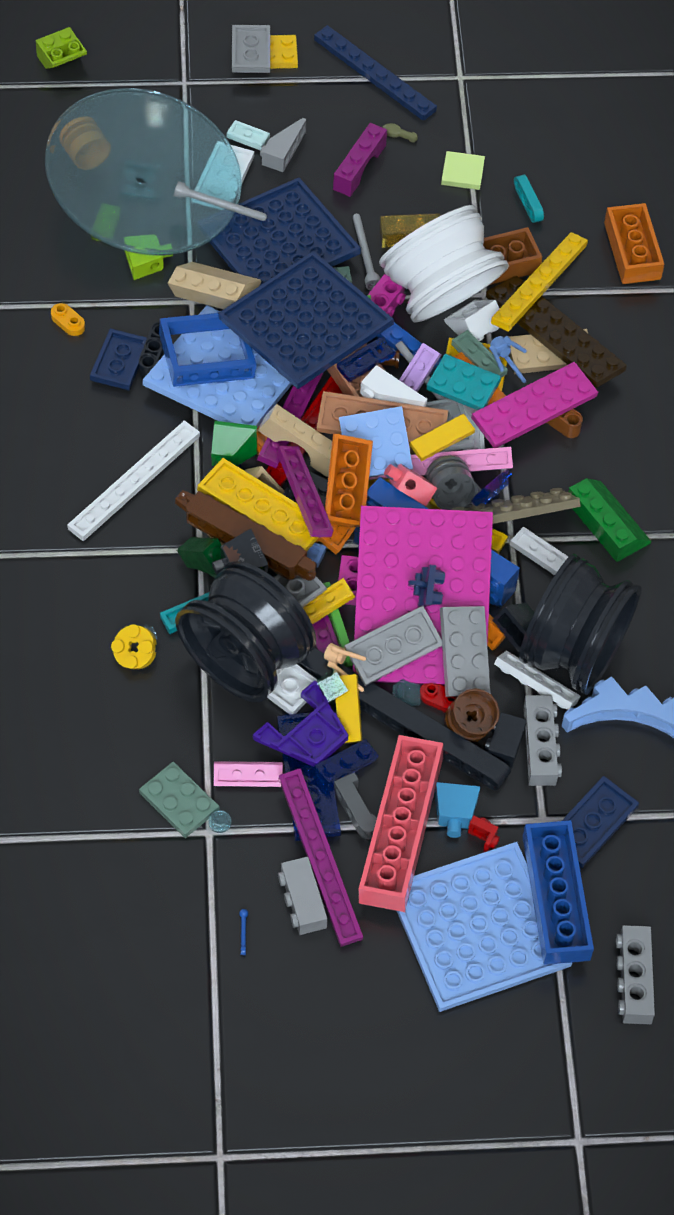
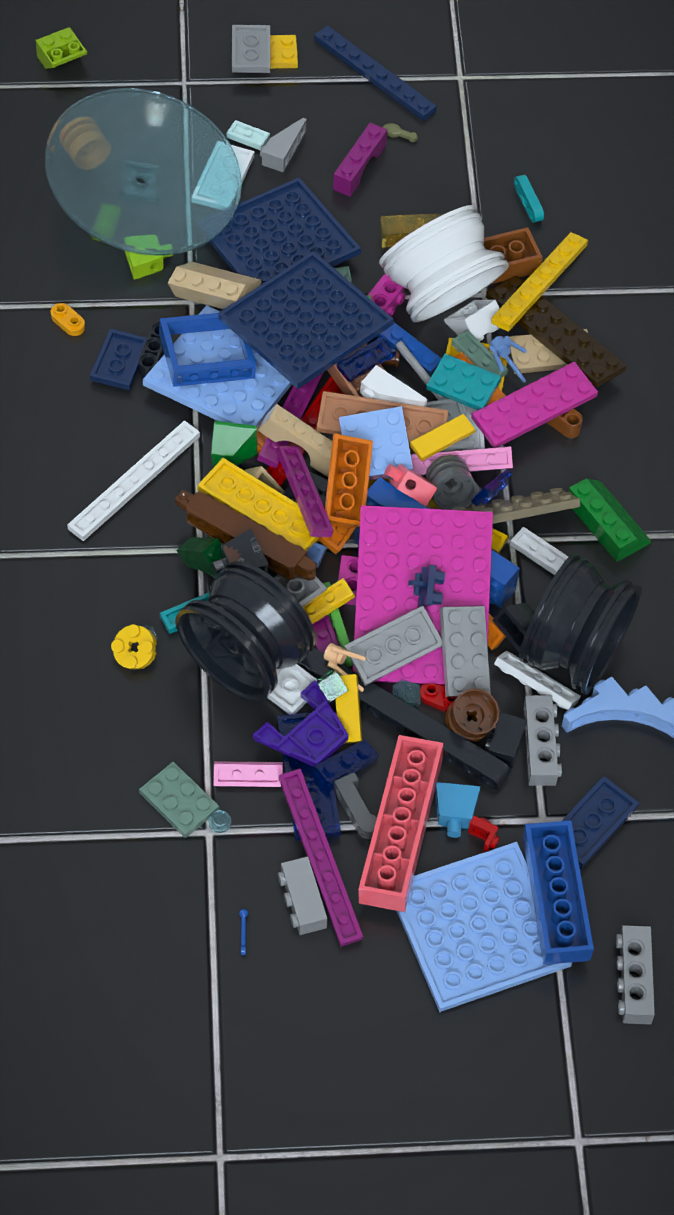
(182, 190): light grey piece -> none
(371, 278): light grey piece -> none
(420, 367): lavender plate -> none
(463, 170): yellowish green tile -> none
(634, 243): orange brick -> none

